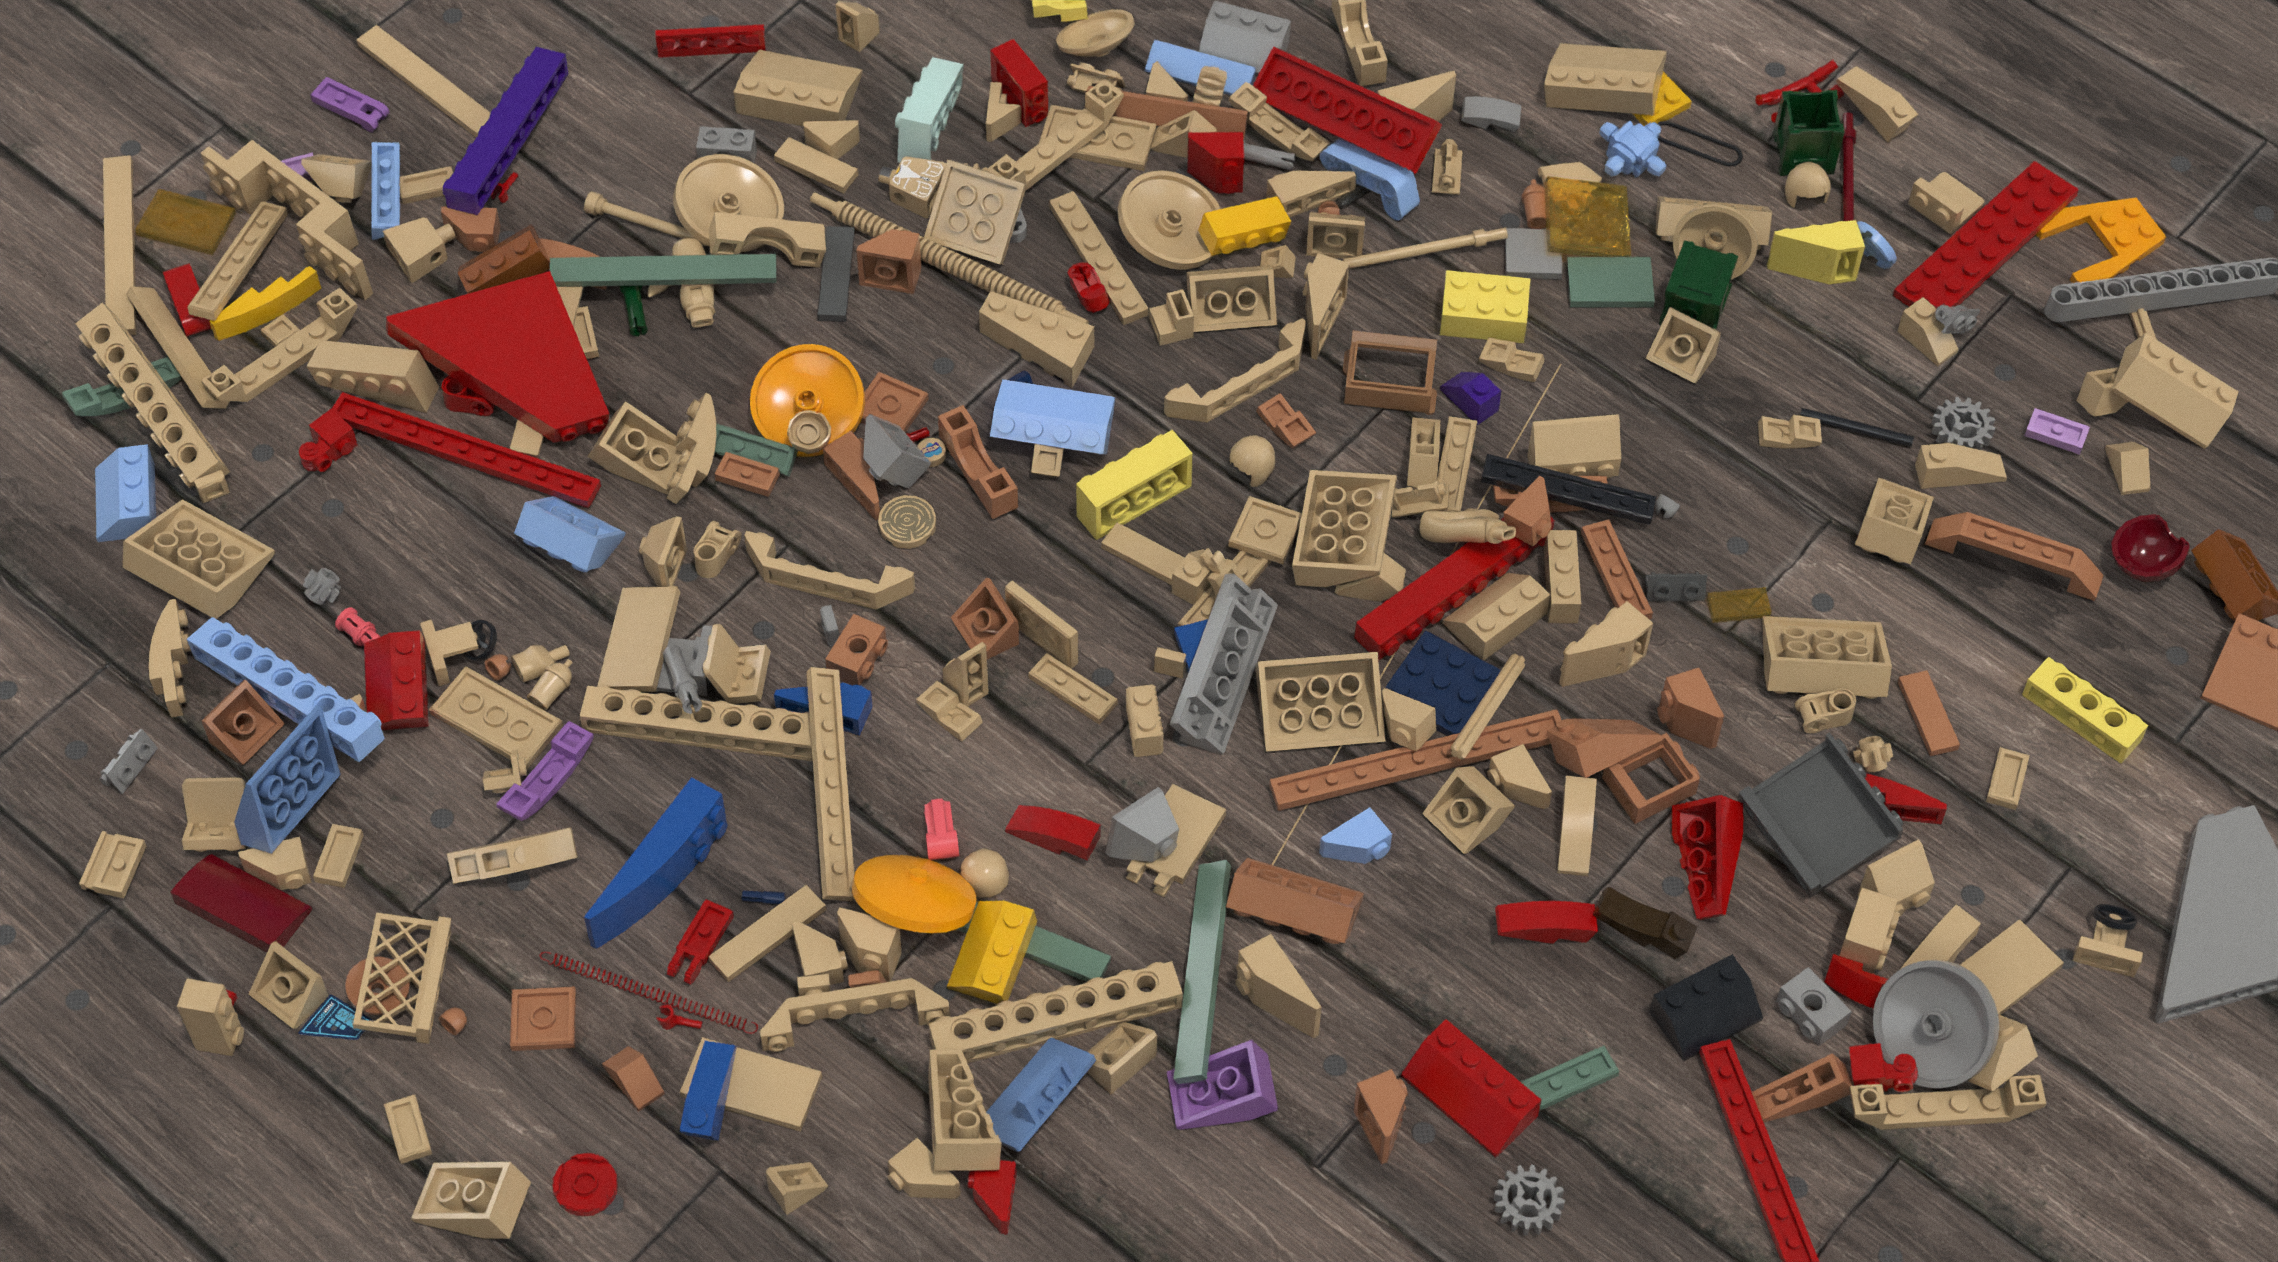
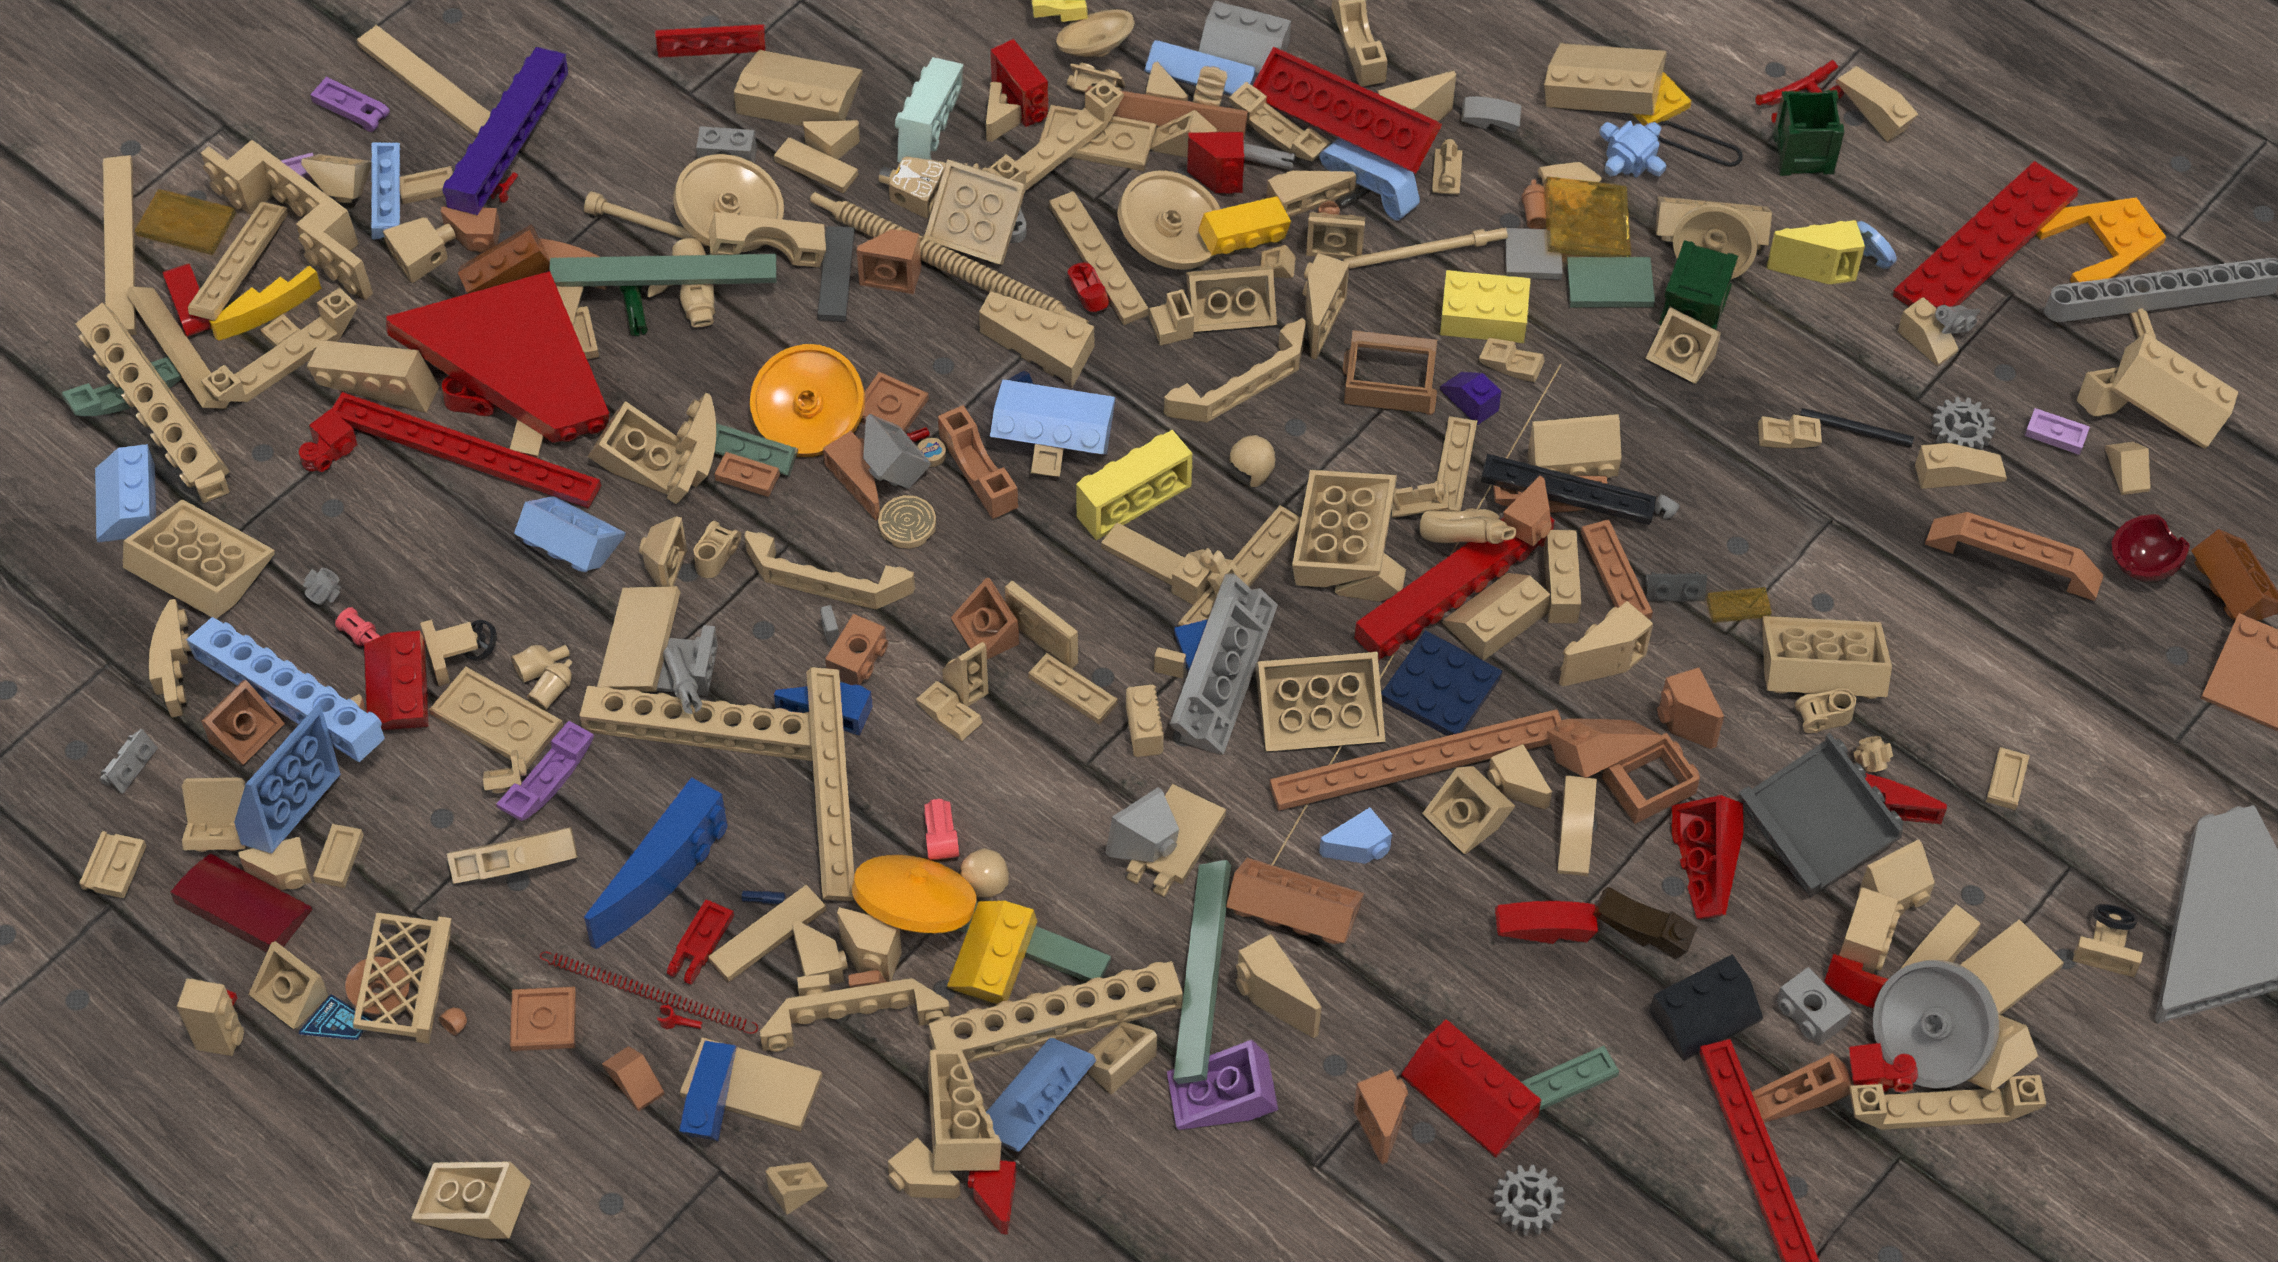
(408, 1129): tan tile -> none
(497, 666): nougat hinge -> none
(585, 1184): red tile -> none
(735, 670): tan bracket -> none
(809, 431): tan hair -> none
(856, 24): tan slope -> none
(1055, 830): red slope -> none
(1265, 530): tan tile -> none
(1284, 422): nougat slope -> none
(1407, 720): tan slope -> none
(1423, 452): tan slope -> none
(1487, 706): tan axle -> none
(1807, 181): tan hair -> none
(1848, 166): dark red bar -> none
(1894, 521): tan slope -> none
(1928, 713): nougat tile -> none
(1945, 201): tan bracket -> none
(2092, 724): light yellow brick -> none

